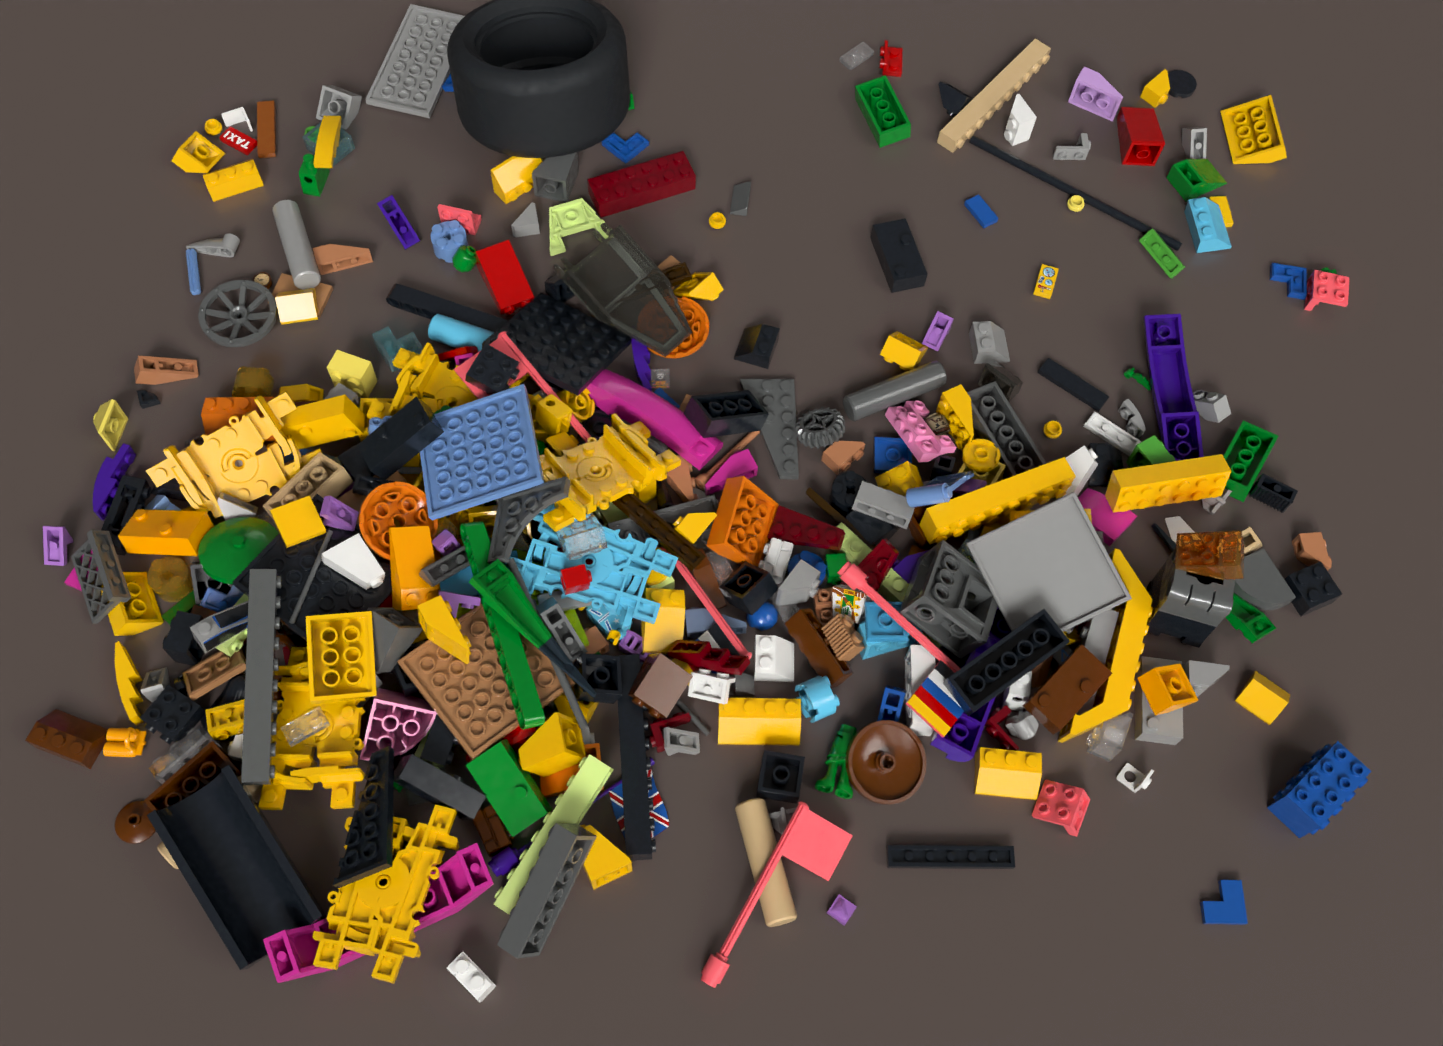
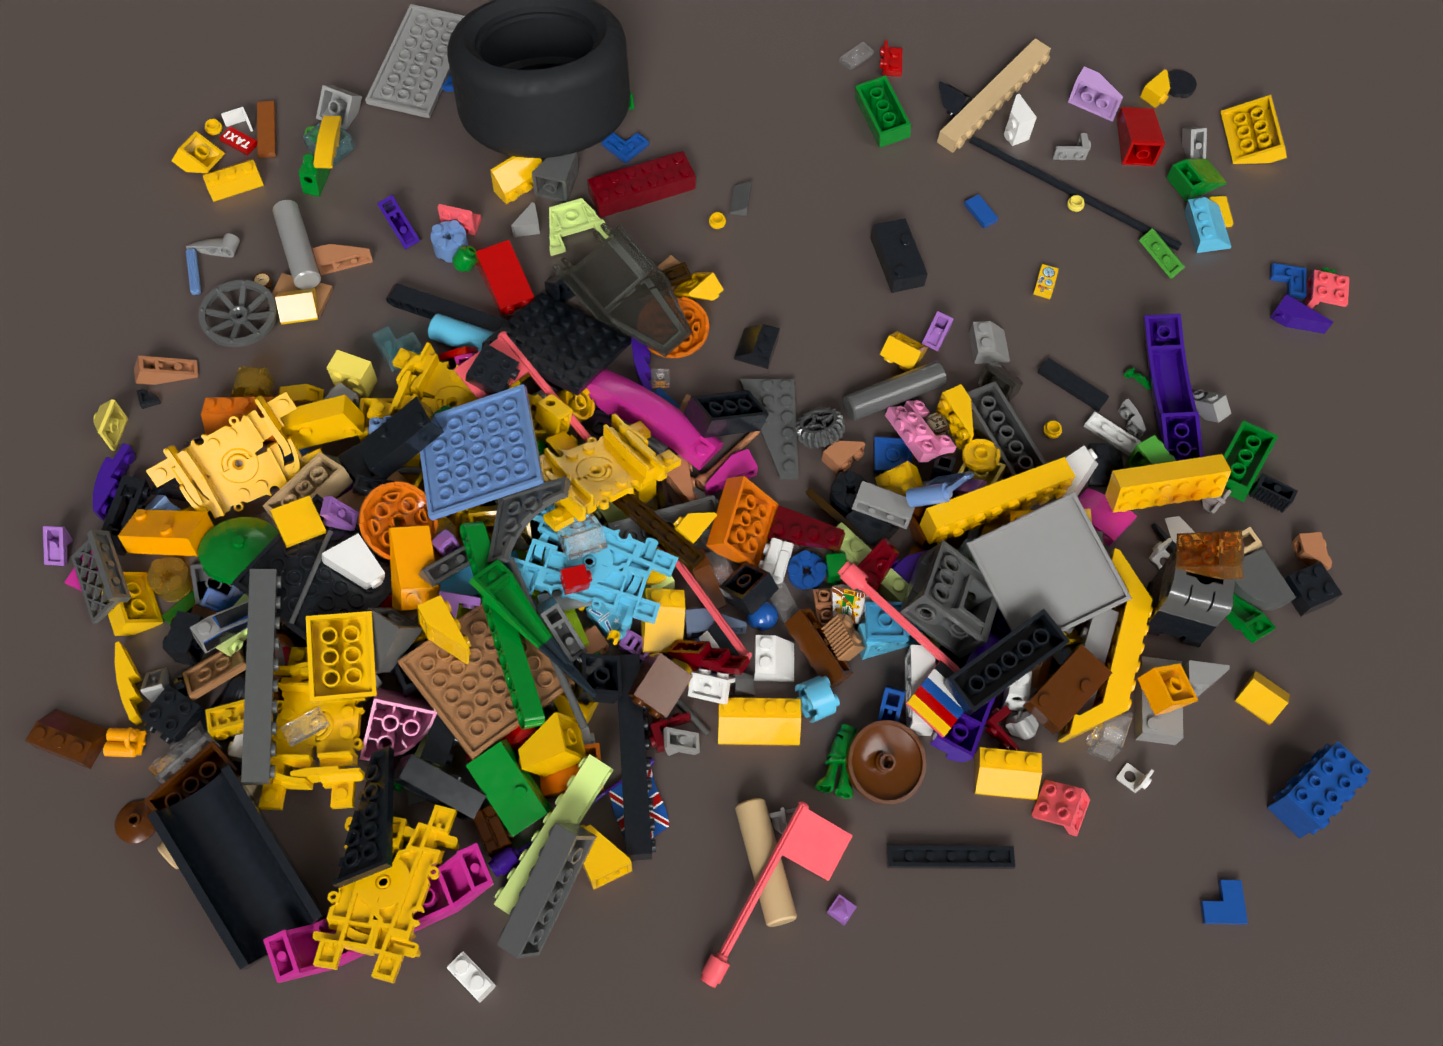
(234, 508): light grey slope -> none
(780, 776): black brick -> none
(799, 585): light grey slope -> none
(1160, 552): none -> white bracket
(1299, 316): none -> dark purple slope

